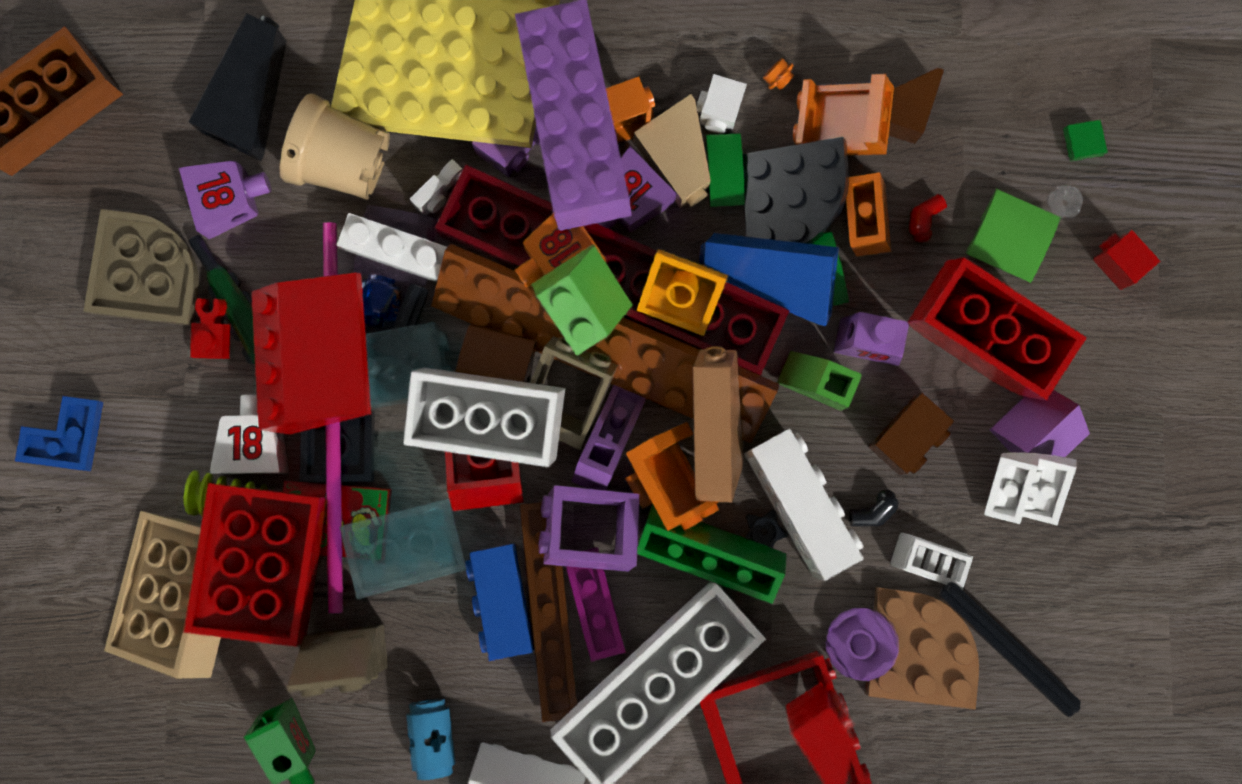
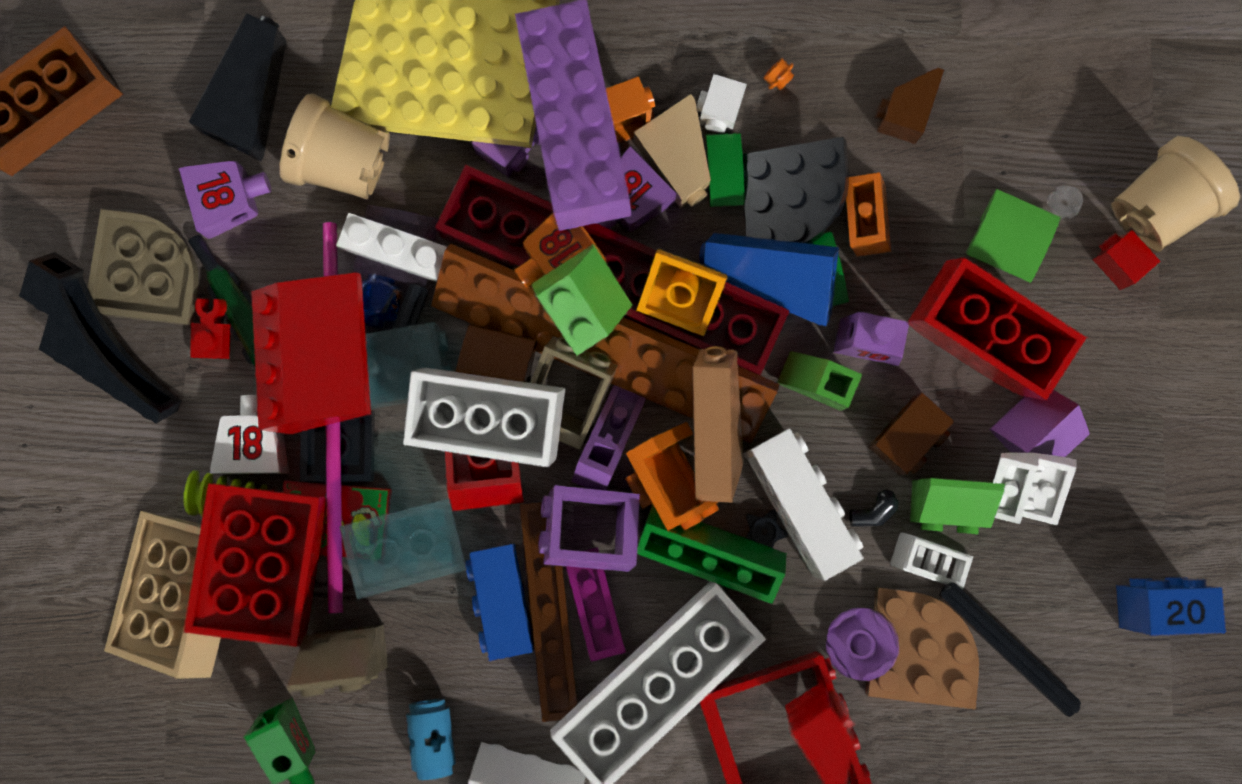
(72, 442): blue plate -> none
(84, 343): none -> black arch
(433, 193): white plate -> none
(848, 111): orange panel -> none
(921, 217): red arm -> none
(955, 503): none -> bright green slope
(1085, 140): green tile -> none
(1170, 606): none -> blue brick
(1176, 193): none -> tan piece

